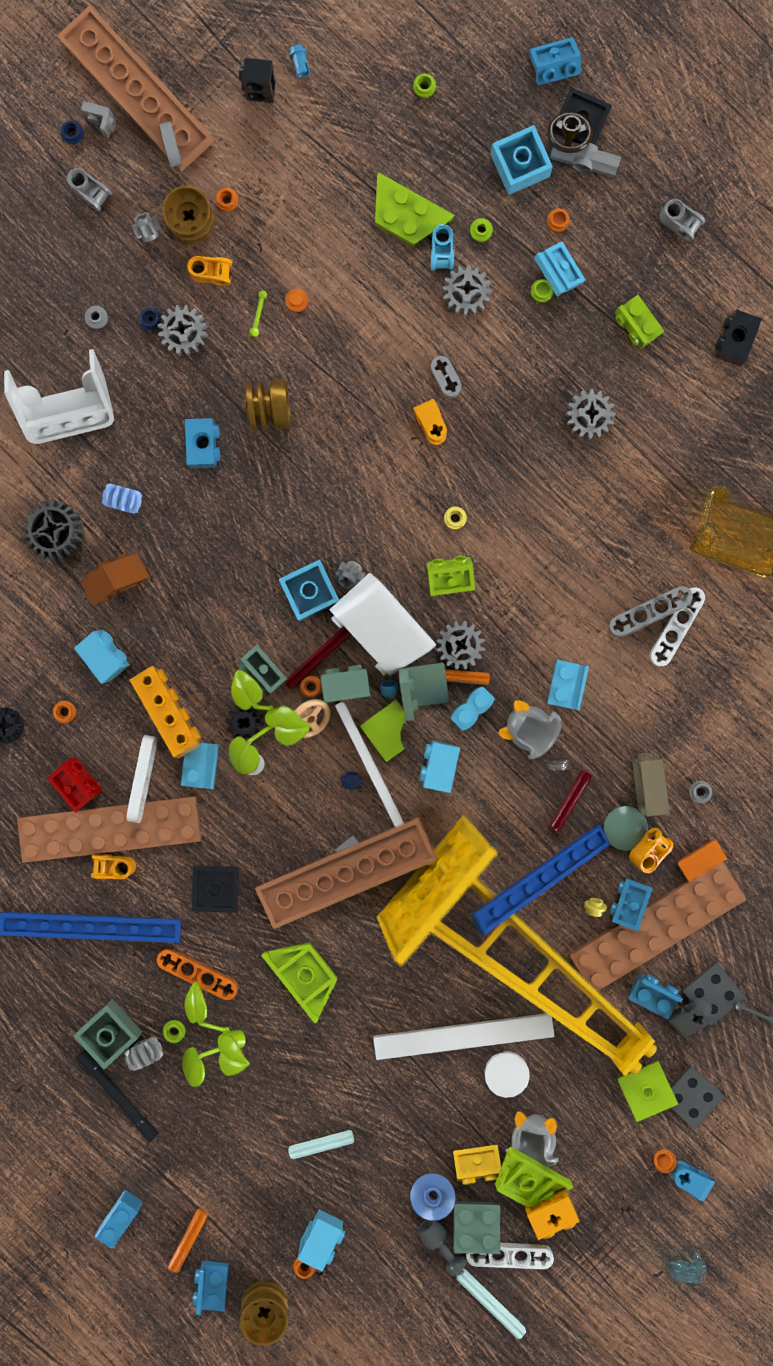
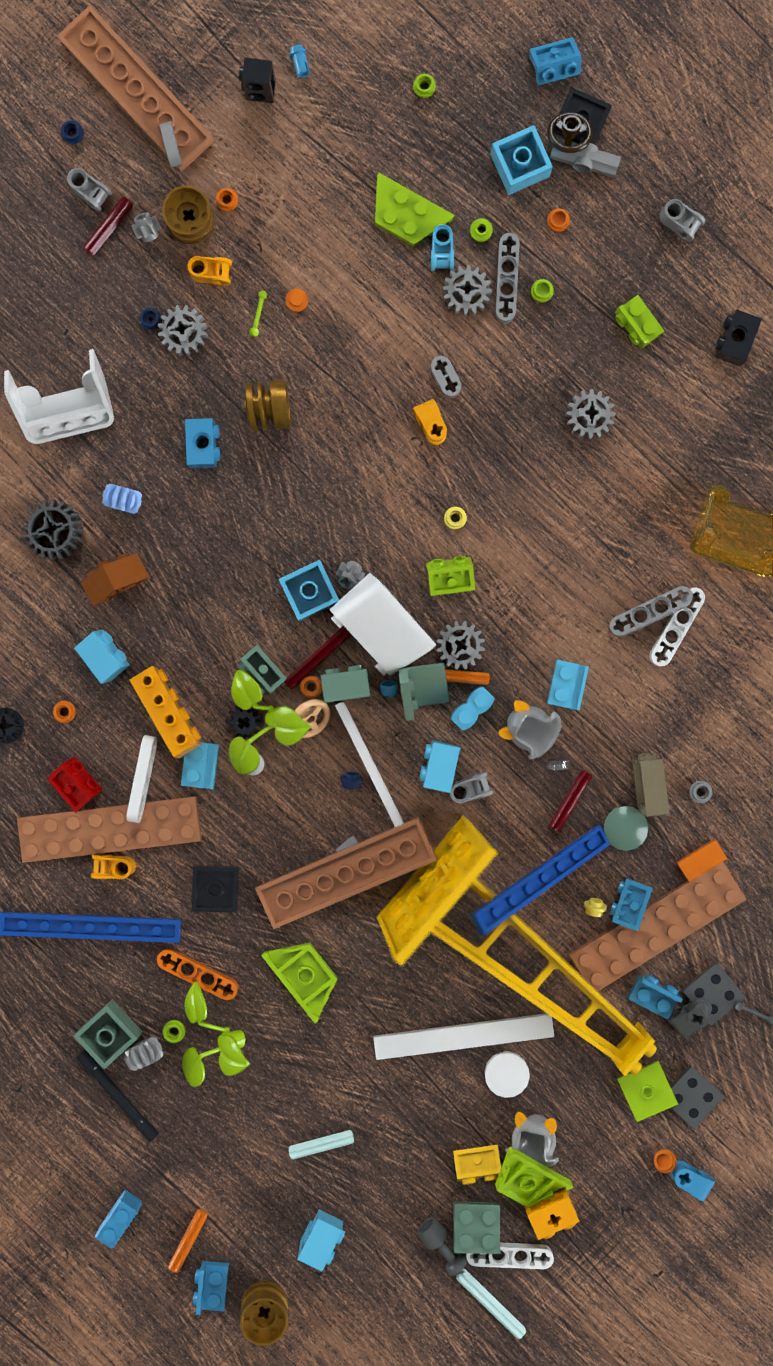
(99, 114): light grey bracket -> none
(99, 323): light grey plate -> none
(108, 226): none -> dark red axle
(302, 1272): orange plate -> none
(385, 730): lime tile -> none
(431, 1208): medium blue dish -> none
(472, 788): none -> light grey piece
(507, 278): none -> light grey beam
(559, 268): medium azure plate -> none
(650, 852): light orange piece -> none
(686, 1272): clear light blue bracket -> none

